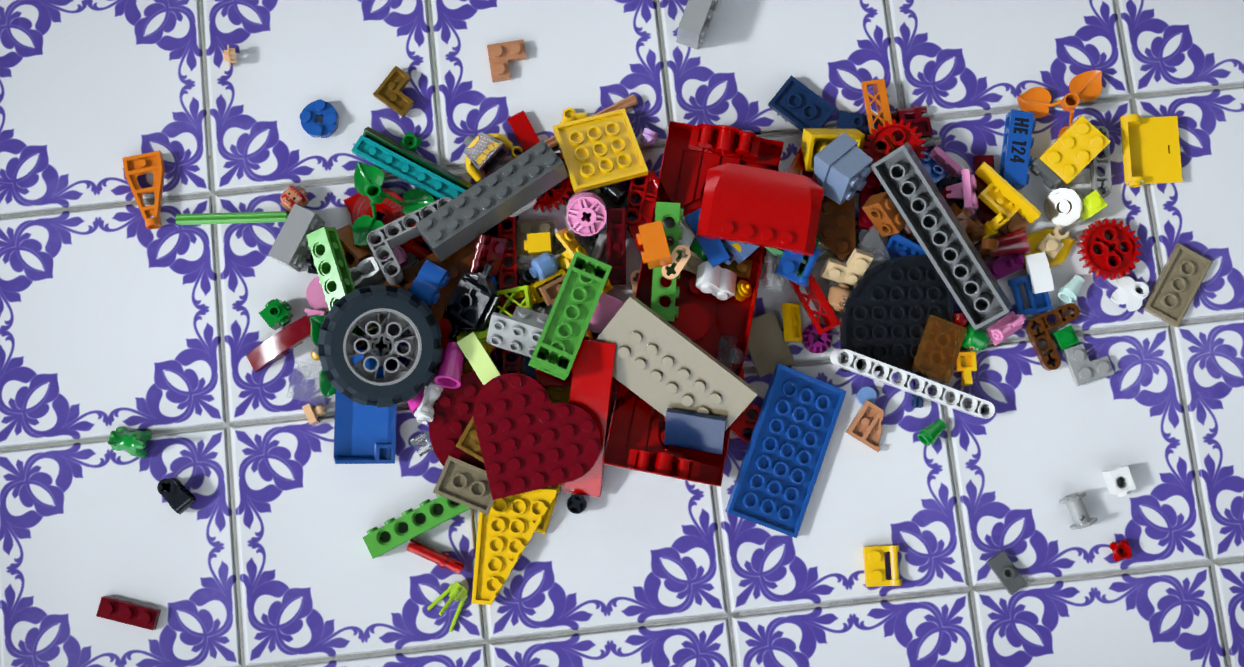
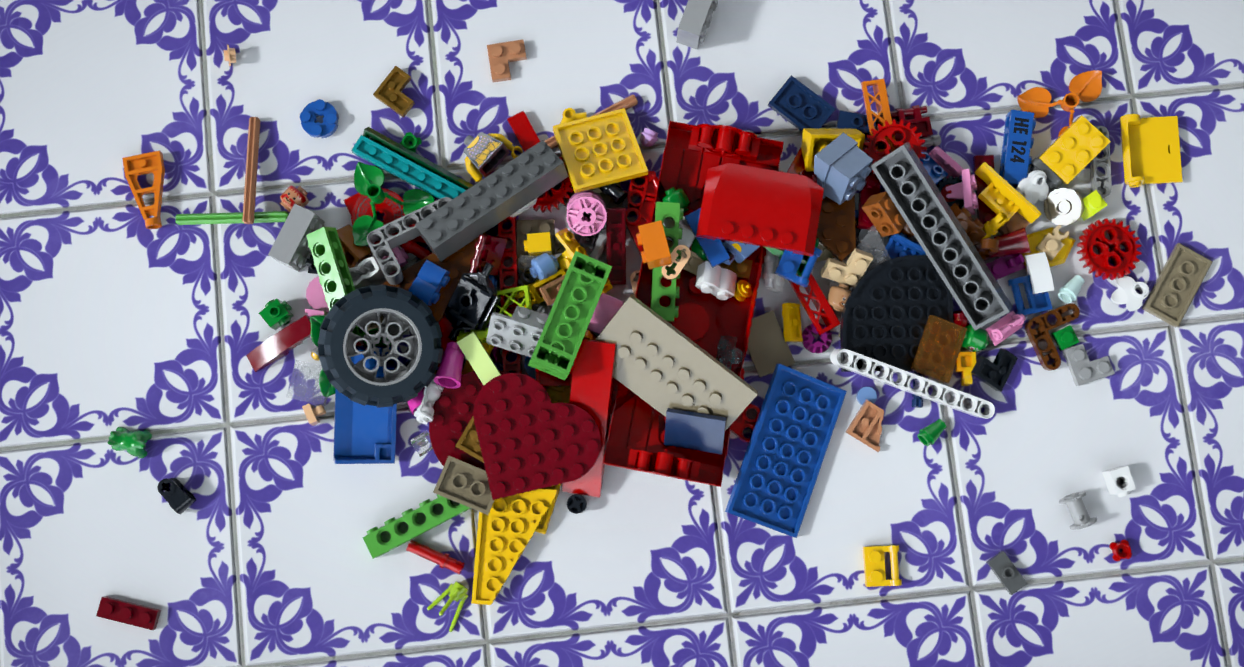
(251, 170): none -> nougat axle
(677, 196): none -> green head
(995, 373): none -> black plate
(1034, 186): none -> white plate

